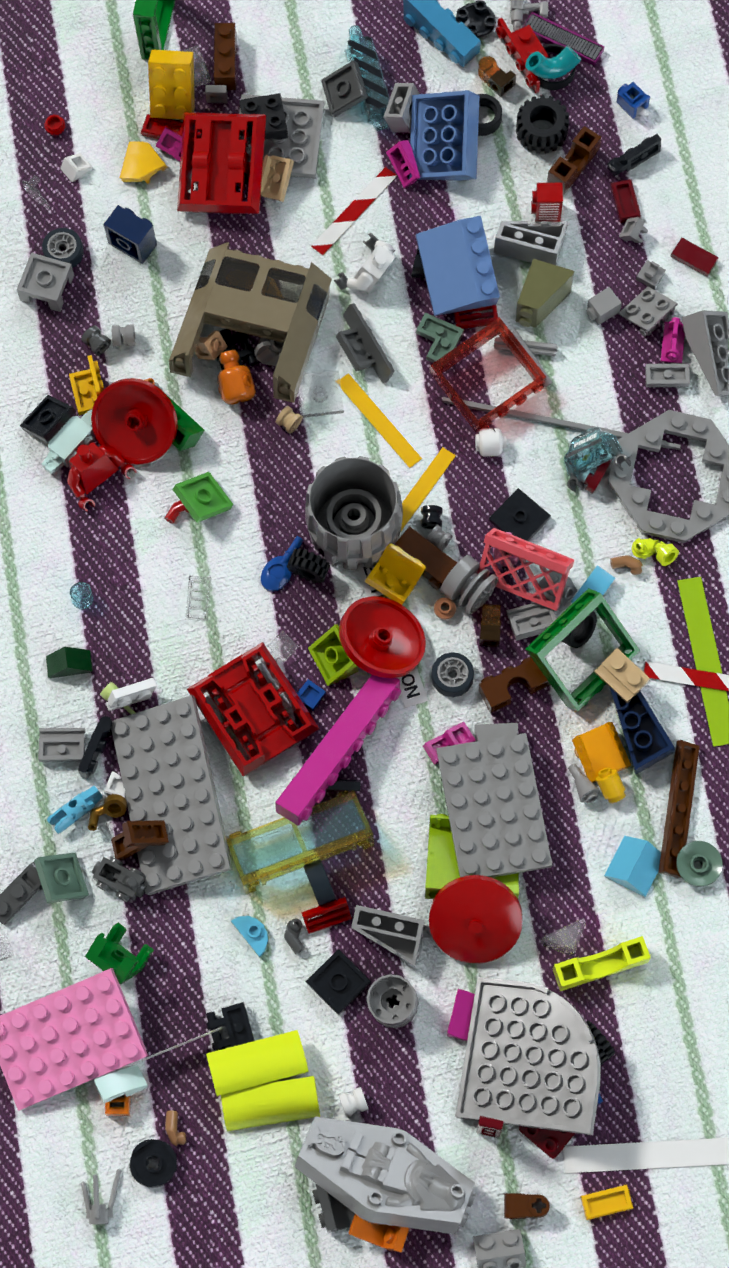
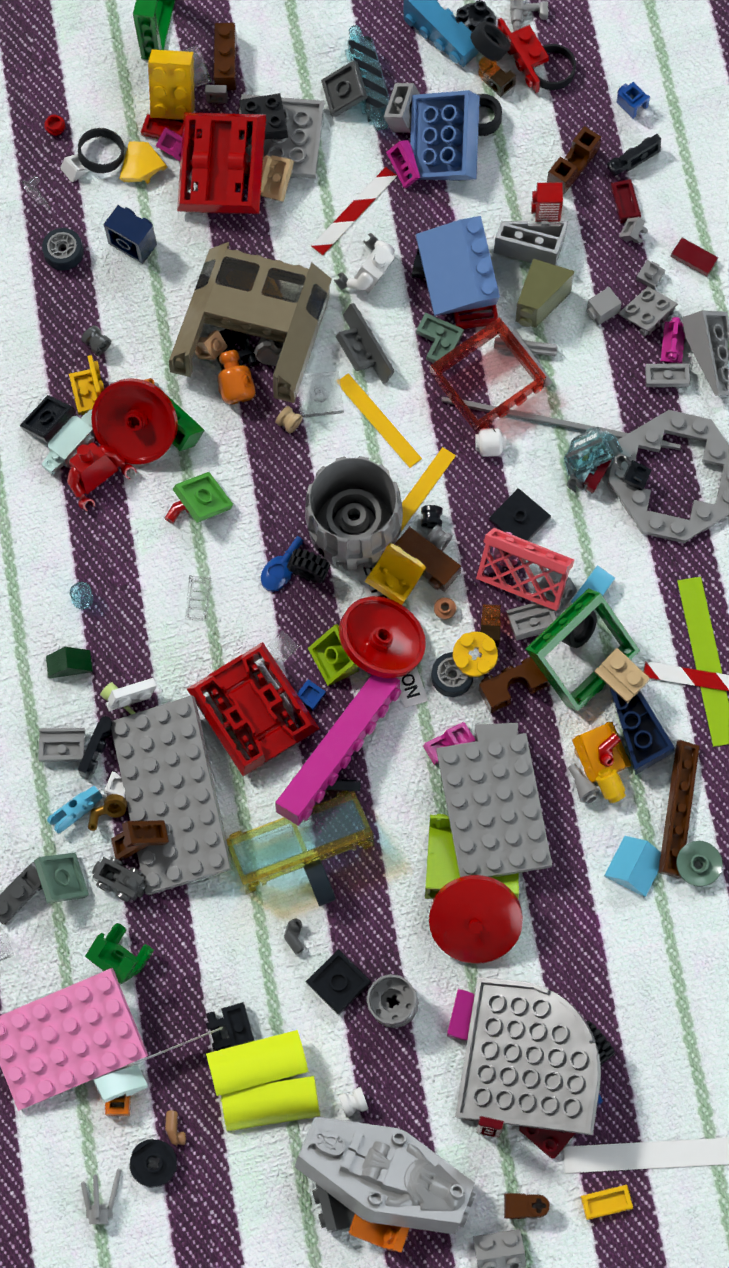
(45, 280): light grey panel -> none
(106, 133): none -> black tyre
(128, 335): light grey wheel -> none
(253, 932): medium azure plate -> none
(326, 917): red tile -> none
(390, 930): light grey wedge -> none
(466, 582): light grey wheel -> none
(482, 664): none -> yellow plate
(490, 41): none -> black tyre
(547, 110): black tyre -> none
(553, 67): teal cylinder -> none
(556, 34): tile -> none
(565, 939): clear slope -> none
(605, 750): none -> red arm
(606, 963): neon yellow arch -> none
(627, 561): medium nougat arm -> none
(636, 475): none -> black tile
(646, 547): neon yellow arm -> none

